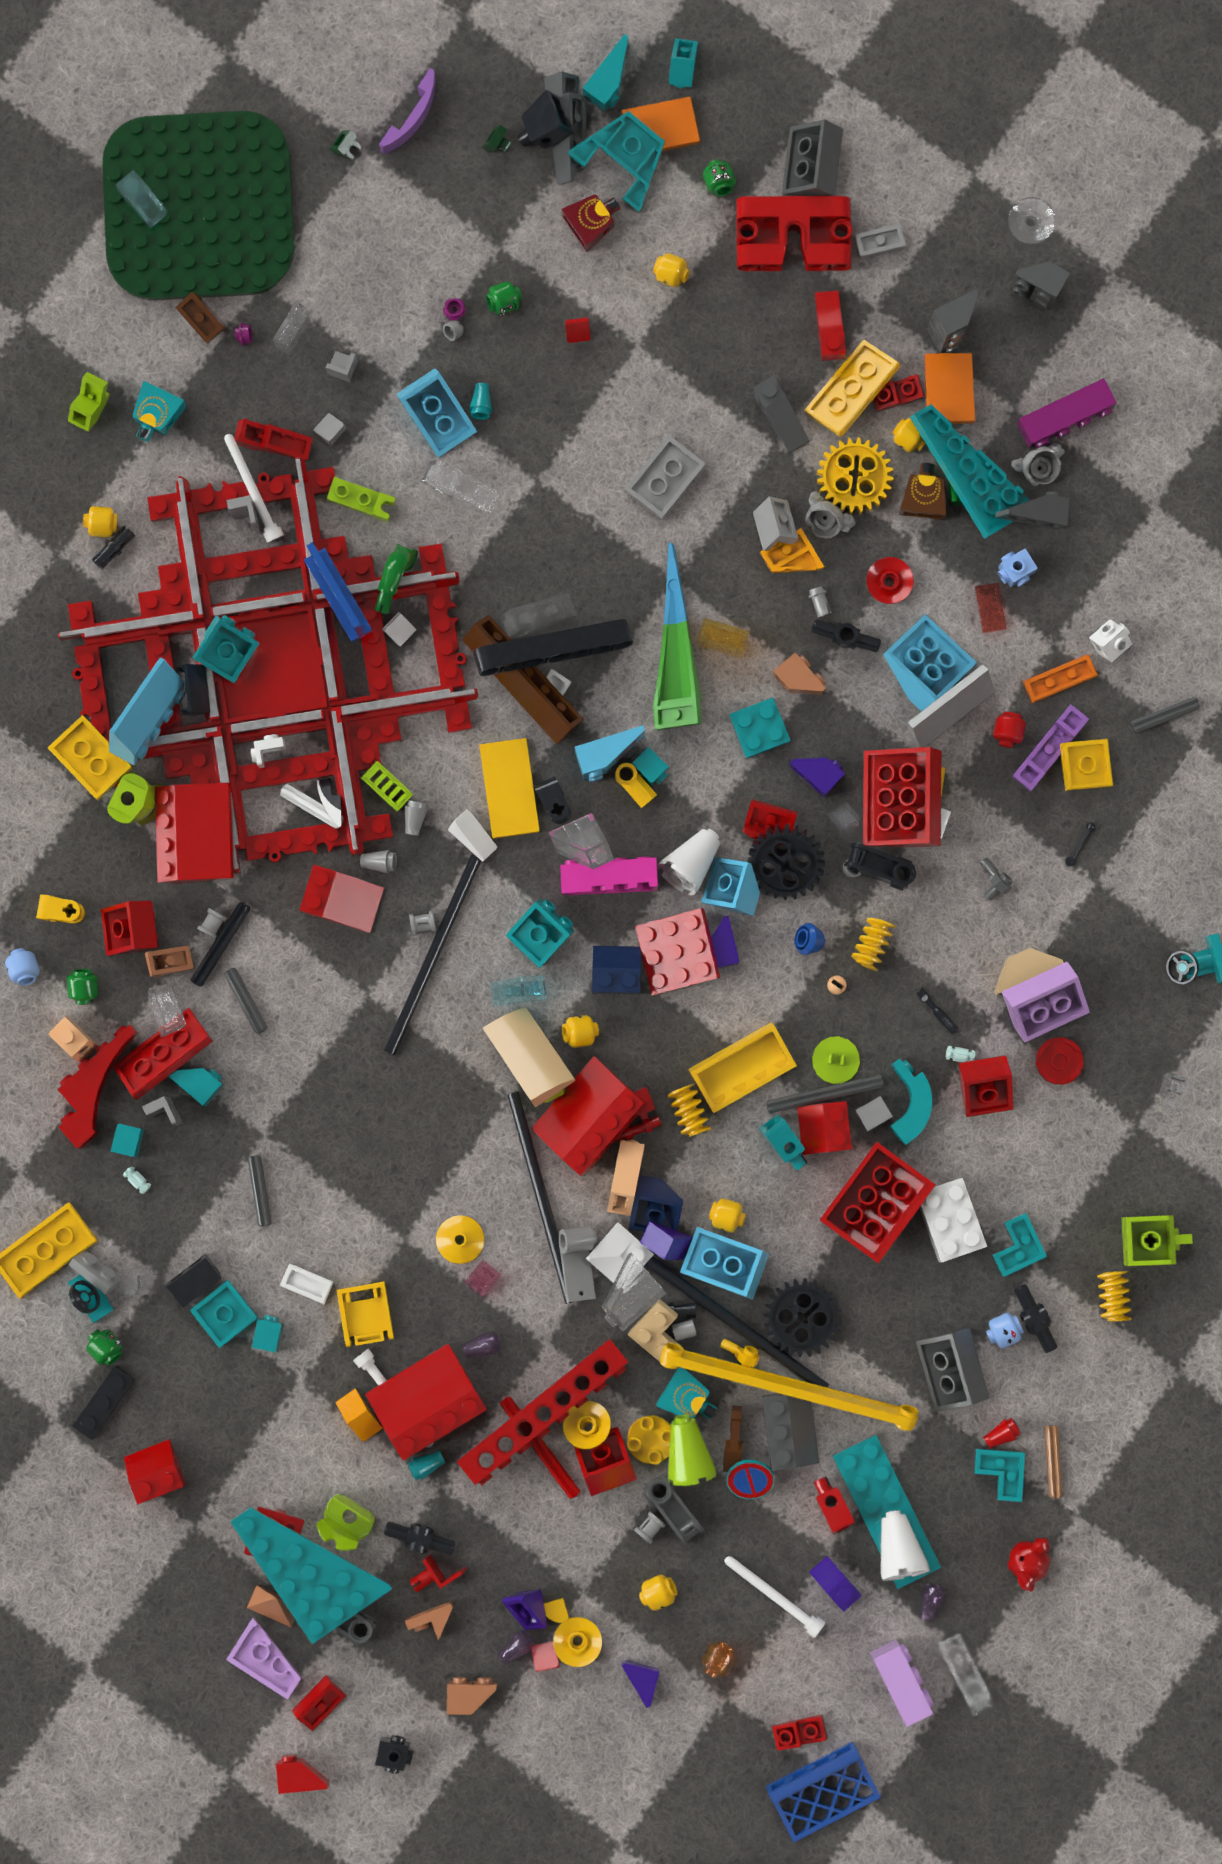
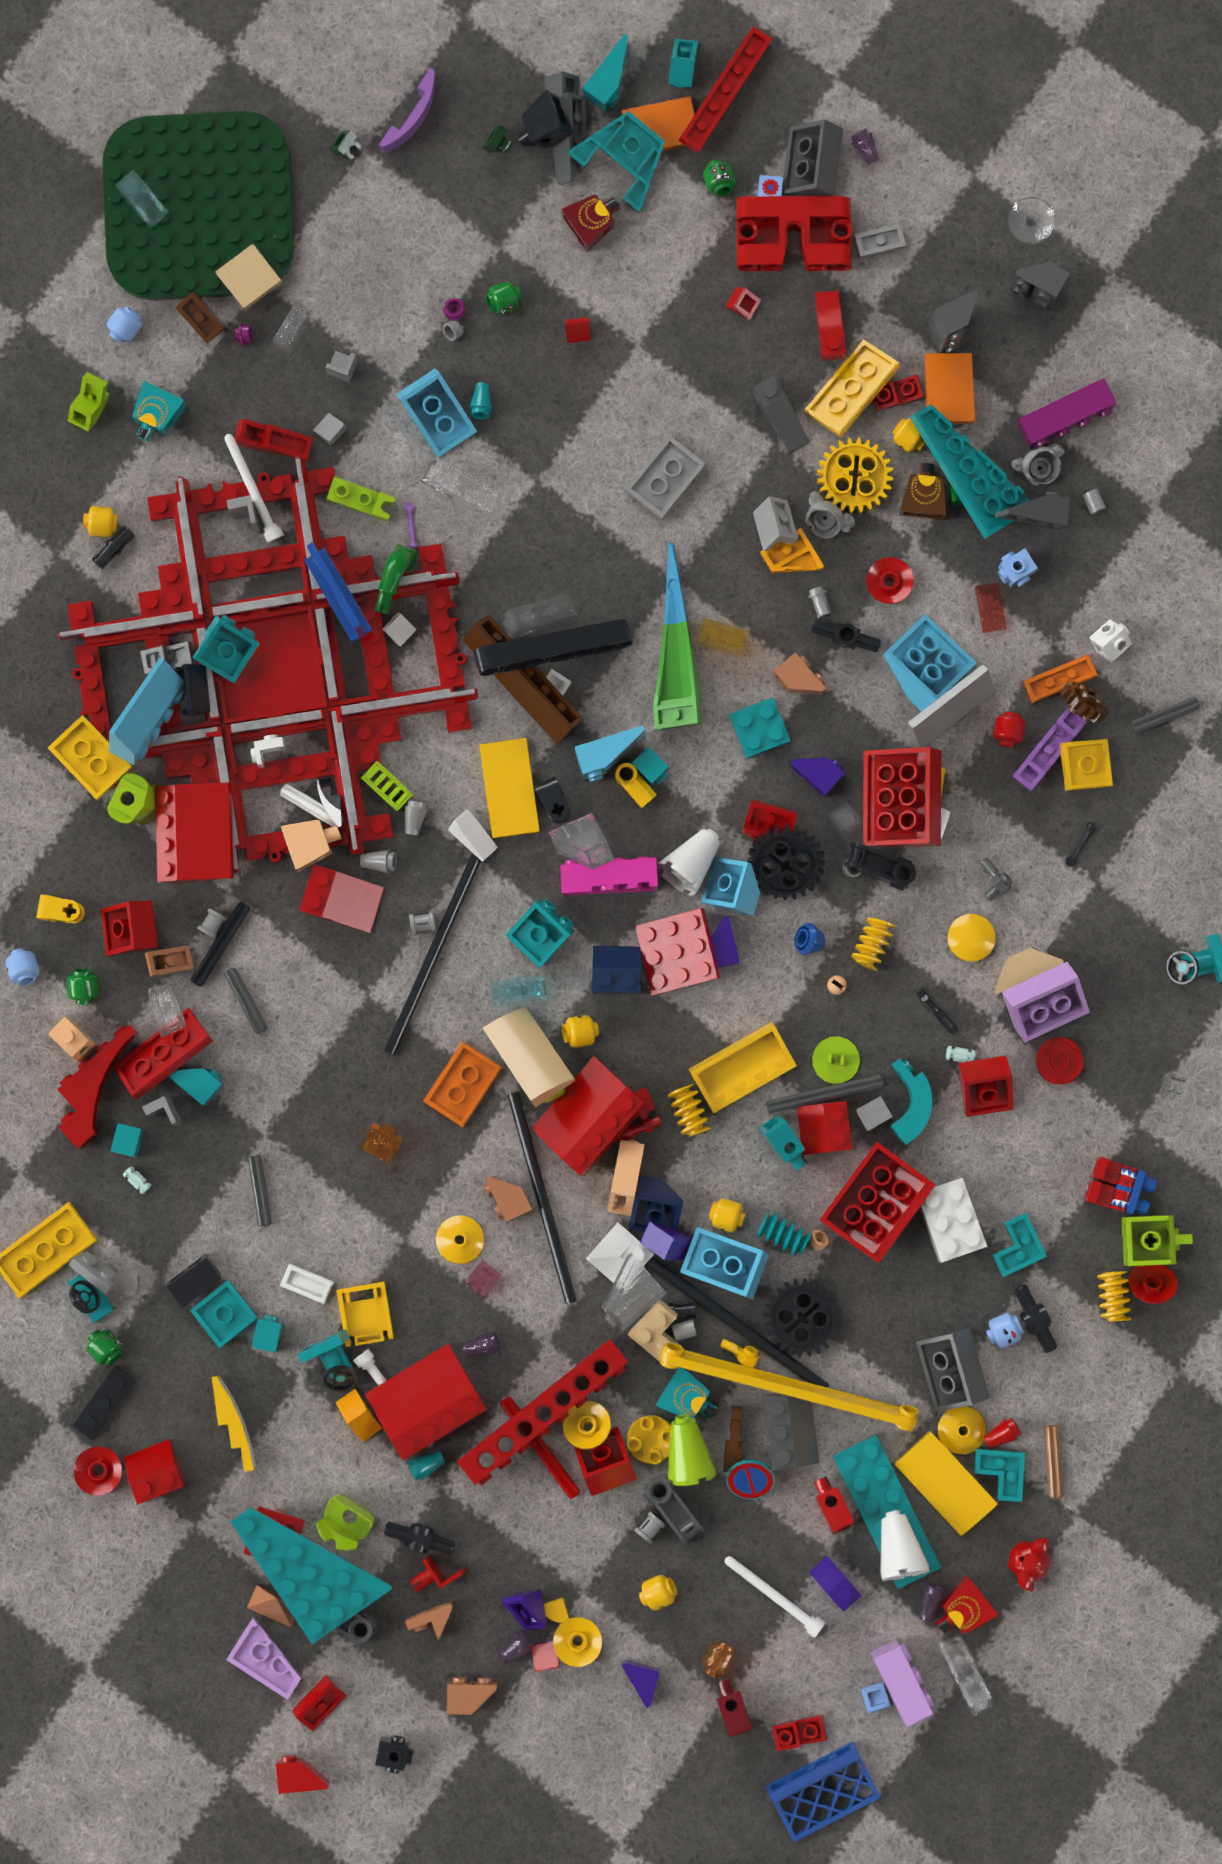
(85, 1473): none -> red dish
(124, 324): none -> light blue head
(174, 655): none -> flat silver slope
(229, 1414): none -> yellow slope
(248, 277): none -> tan tile
(309, 842): none -> light nougat torso
(334, 1360): none -> teal piece
(382, 1142): none -> clear orange brick
(409, 507): none -> medium lavender hinge
(462, 1084): none -> orange tile
(510, 1198): none -> nougat slope
(577, 1270): light grey door -> none
(671, 270): yellow head -> none
(725, 89): none -> red plate
(735, 1721): none -> dark red torso
(743, 302): none -> red slope
(770, 185): none -> tile
(783, 1234): none -> teal piece
(822, 1237): none -> light nougat hinge
(865, 146): none -> clear purple cone
(875, 1697): none -> light blue tile
(945, 1483): none -> yellow slope
(950, 1424): none -> yellow dish
(965, 1608): none -> red torso
(971, 937): none -> yellow dish
(1084, 702): none -> reddish brown gear
(1094, 501): none -> light grey hinge
(1126, 1189): none -> hips
(1152, 1275): none -> red dish

